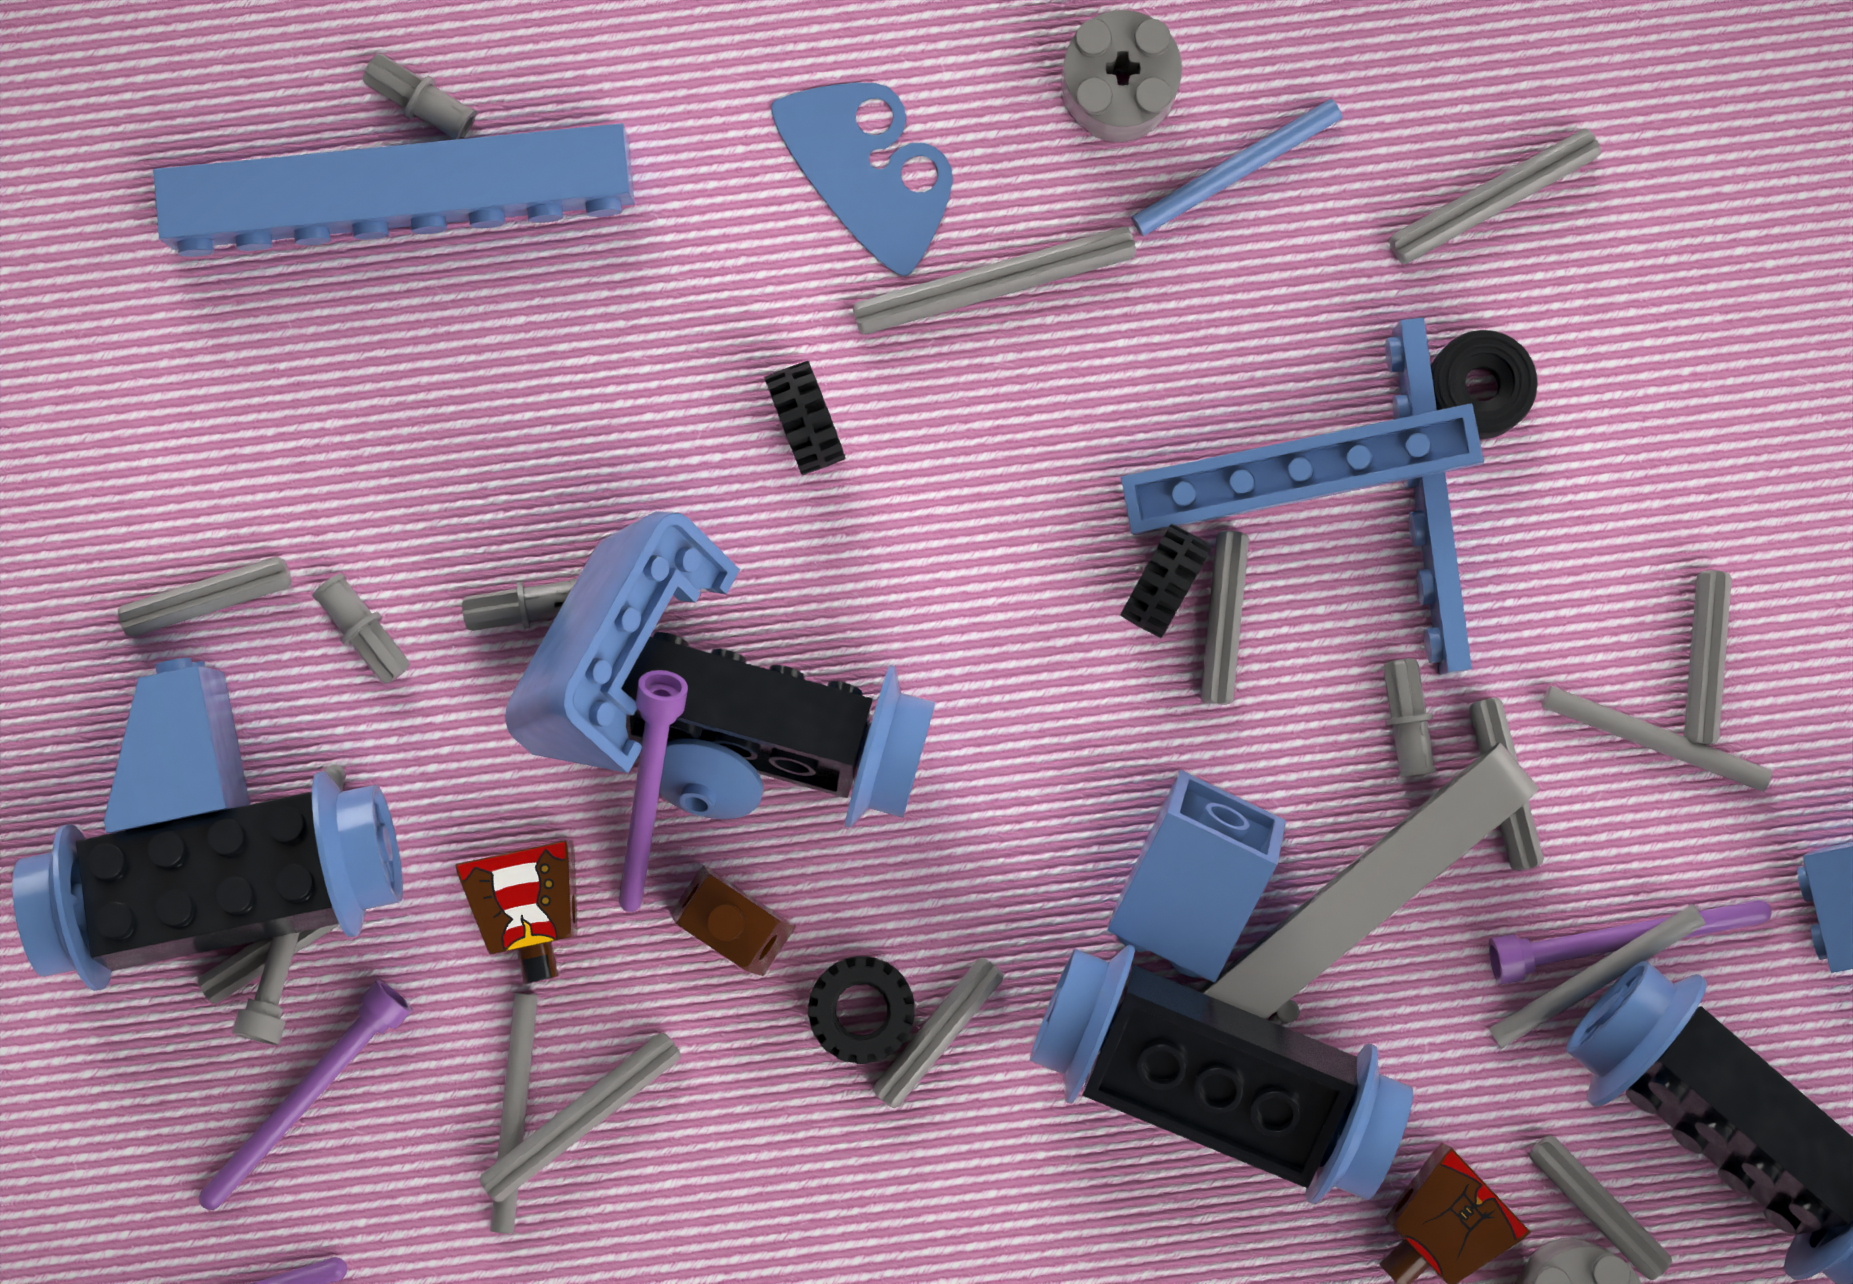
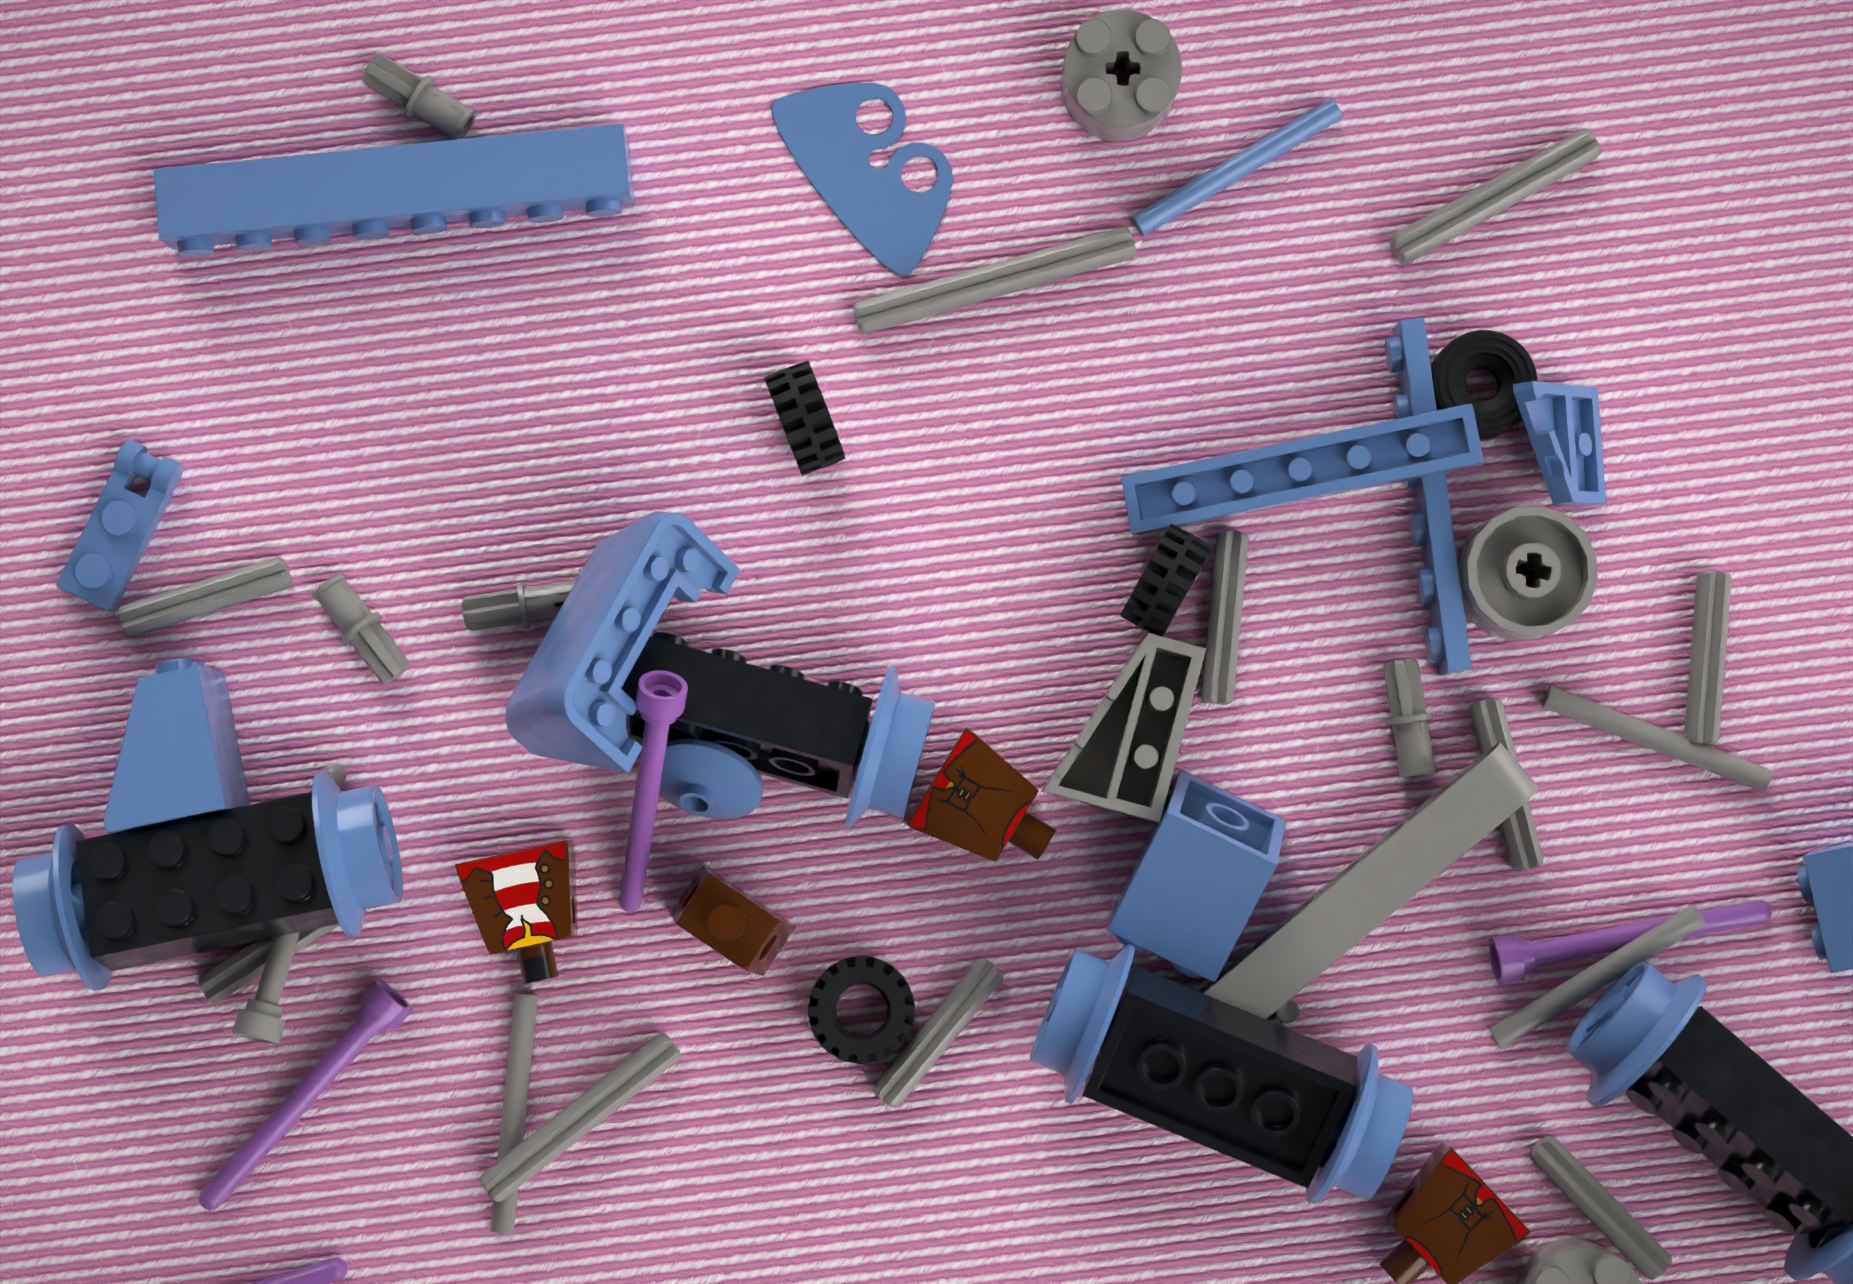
(120, 527): none -> medium blue plate
(981, 803): none -> reddish brown torso
(1135, 733): none -> light grey wedge
(1560, 569): none -> light grey wheel
(1565, 439): none -> medium blue wing

